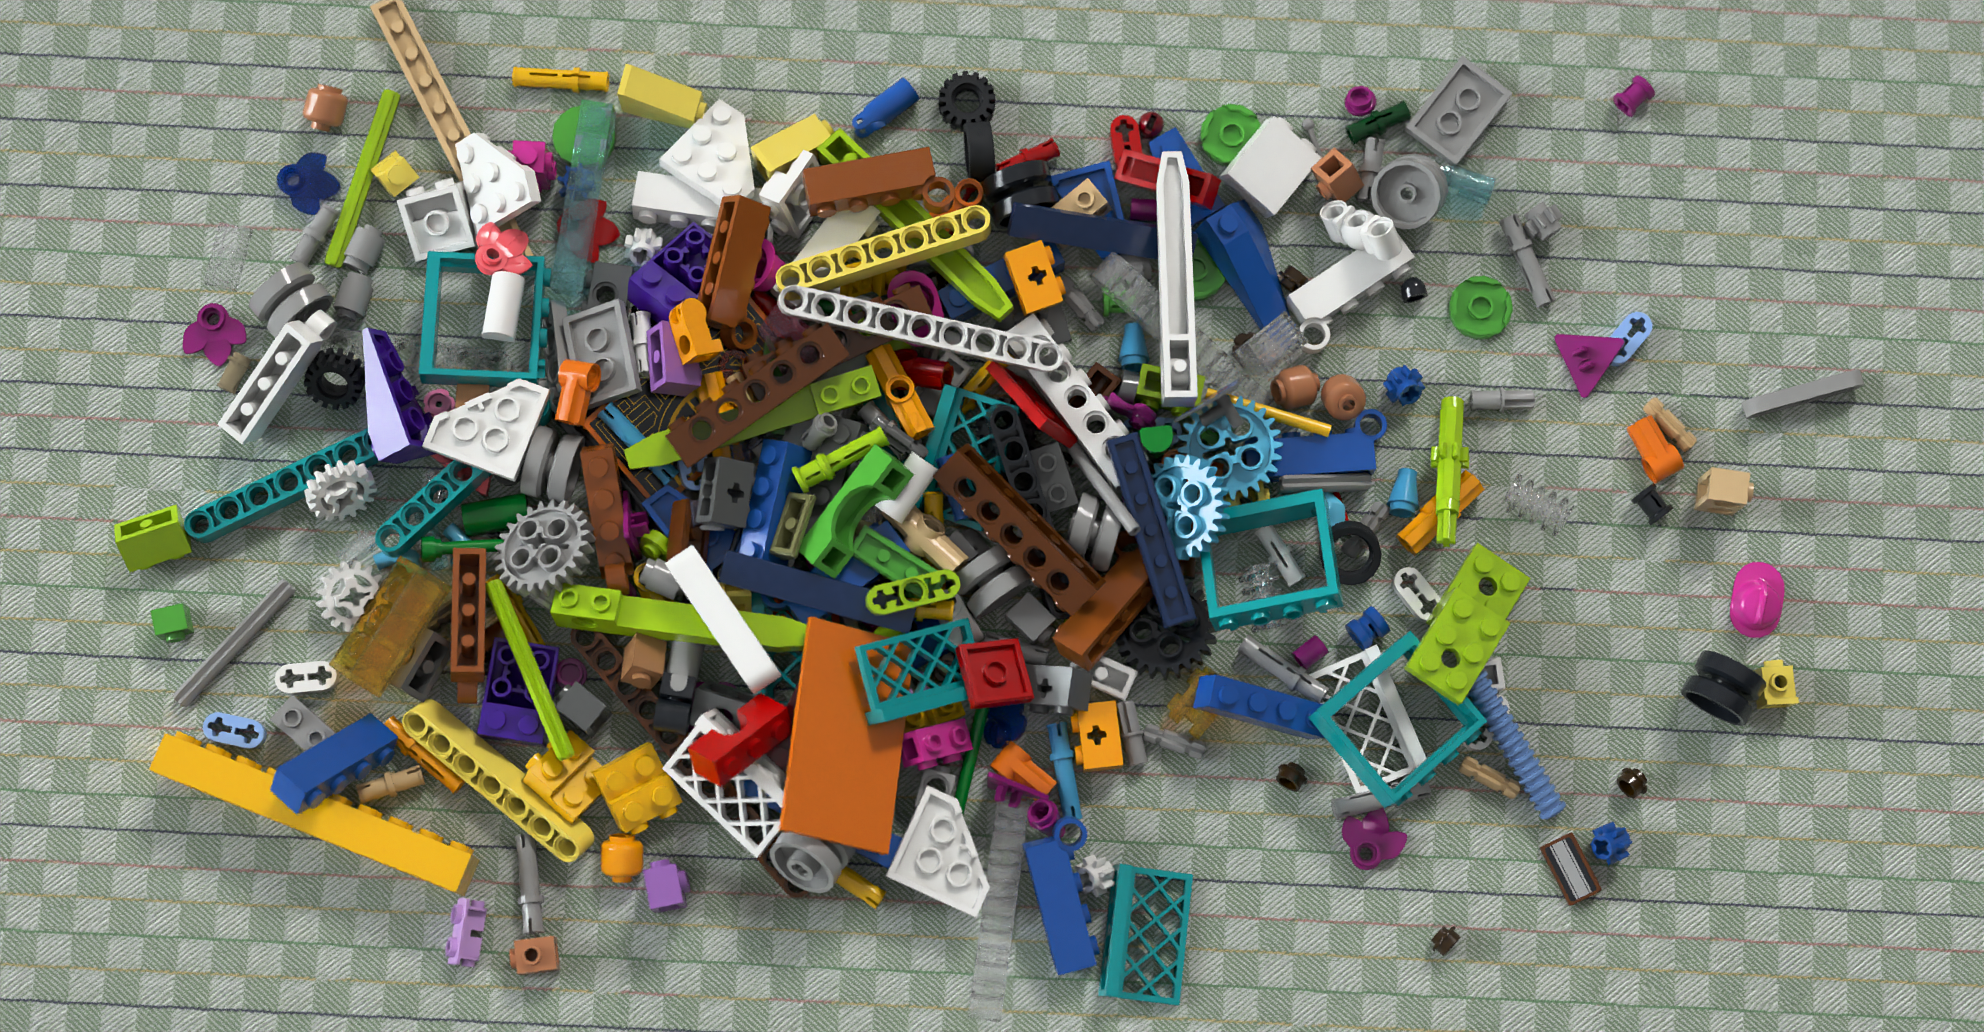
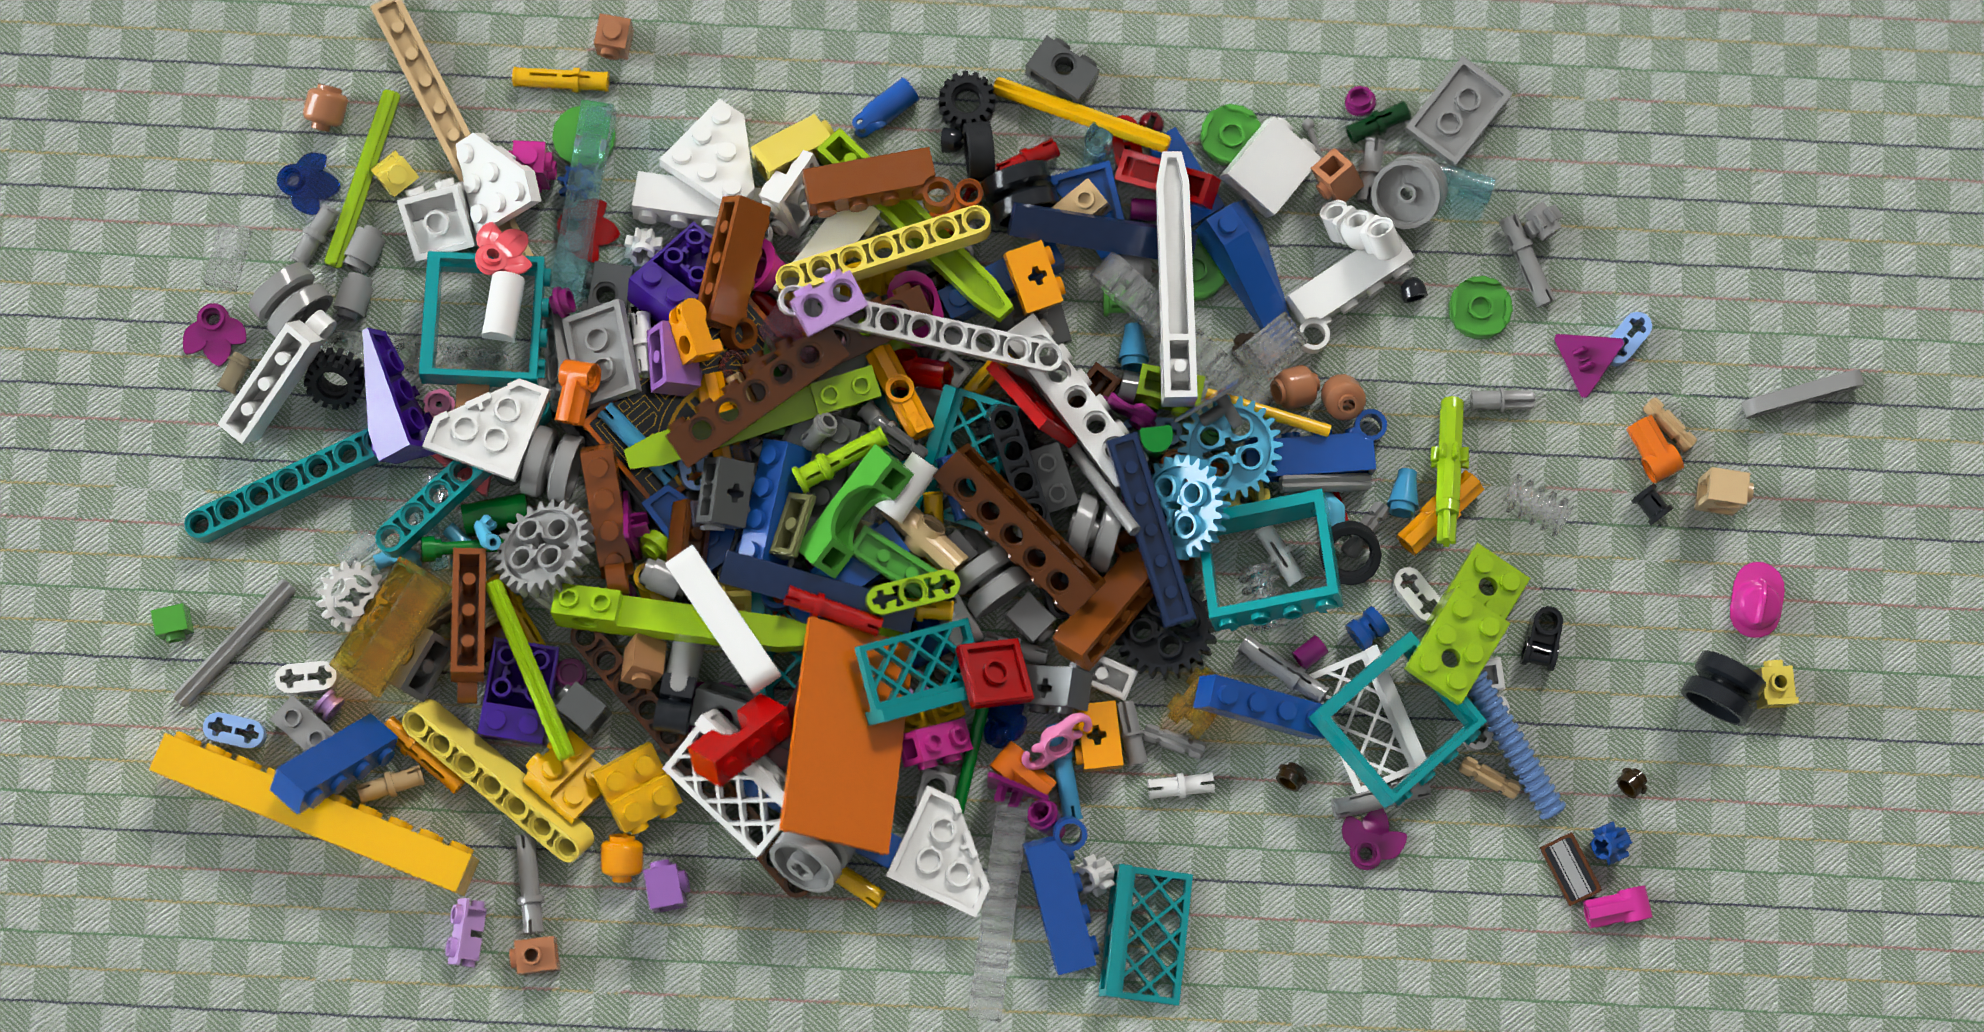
(152, 538): lime brick -> none
(328, 705): none -> lavender bush
(340, 490): white gear -> none
(483, 531): none -> medium azure arm
(562, 301): none -> magenta plate
(613, 37): none -> nougat brick
(659, 98): light yellow slope -> none
(820, 606): none -> red pin
(832, 310): none -> lavender brick
(951, 140): none -> black hinge
(1061, 729): none -> bright pink piece
(1071, 86): none -> dark grey brick
(1081, 114): none -> yellow axle
(1082, 306): light grey axle -> none
(1094, 136): none -> clear light blue piece
(1181, 785): none -> white pin
(1292, 279): dark brown plate -> none
(1404, 385): blue gear -> none
(1445, 940): dark brown plate -> none
(1542, 640): none -> black piece
(1626, 906): none -> dark pink piece
(1634, 96): magenta bush -> none

